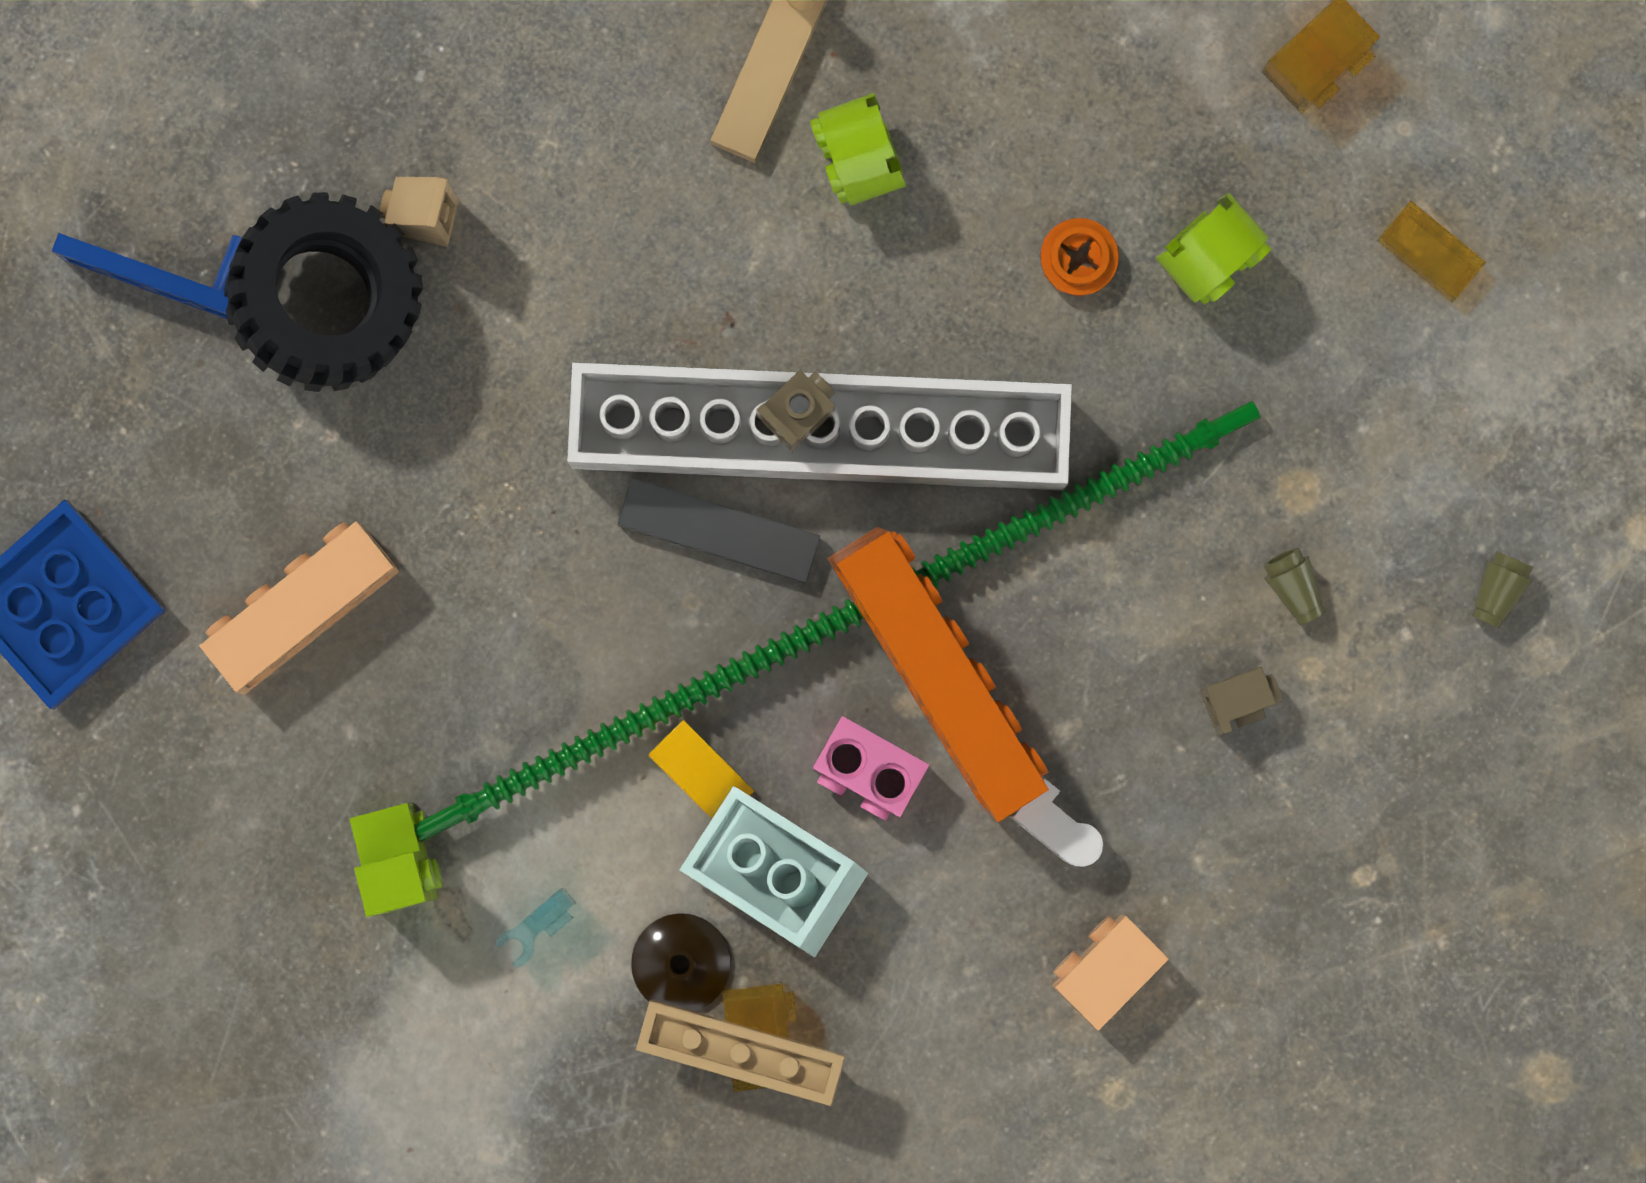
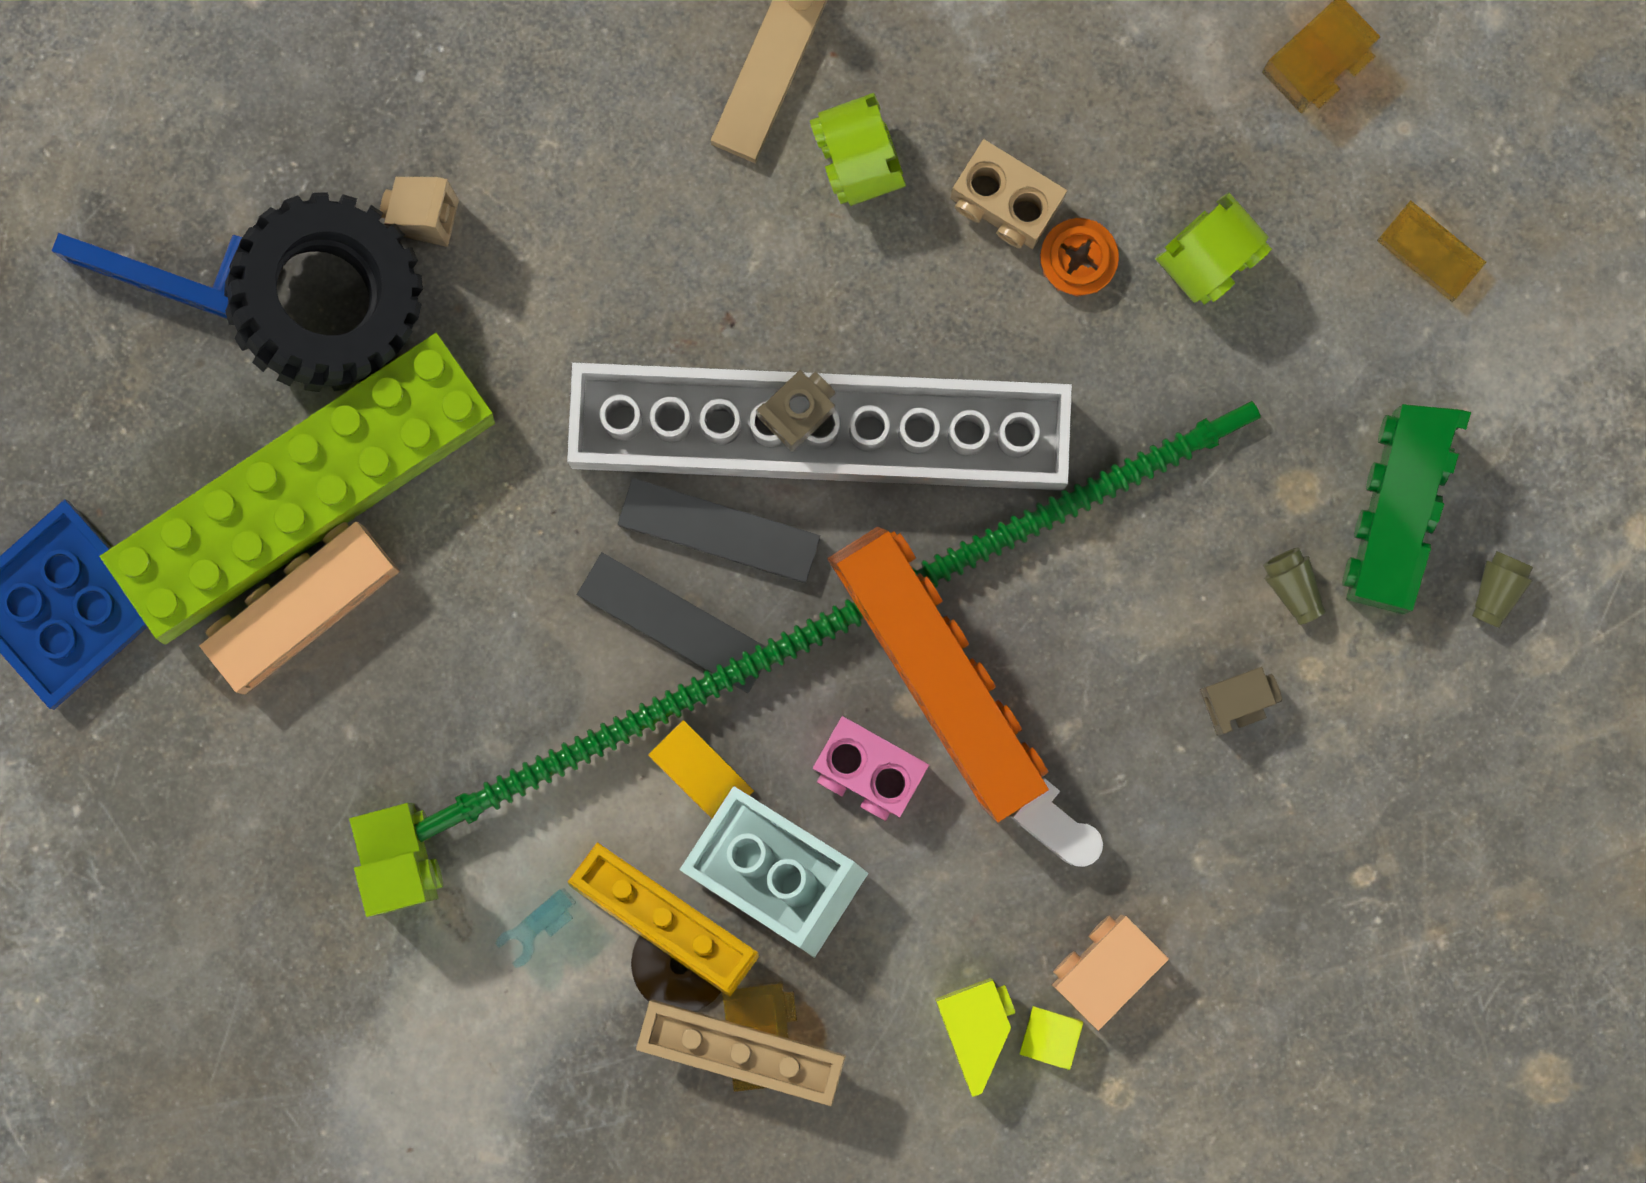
(298, 489): none -> lime brick
(663, 919): none -> yellow tile
(665, 617): none -> dark grey tile
(977, 1028): none -> neon yellow slope
(1015, 184): none -> tan brick
(1051, 1037): none -> neon yellow slope
(1402, 506): none -> green wedge

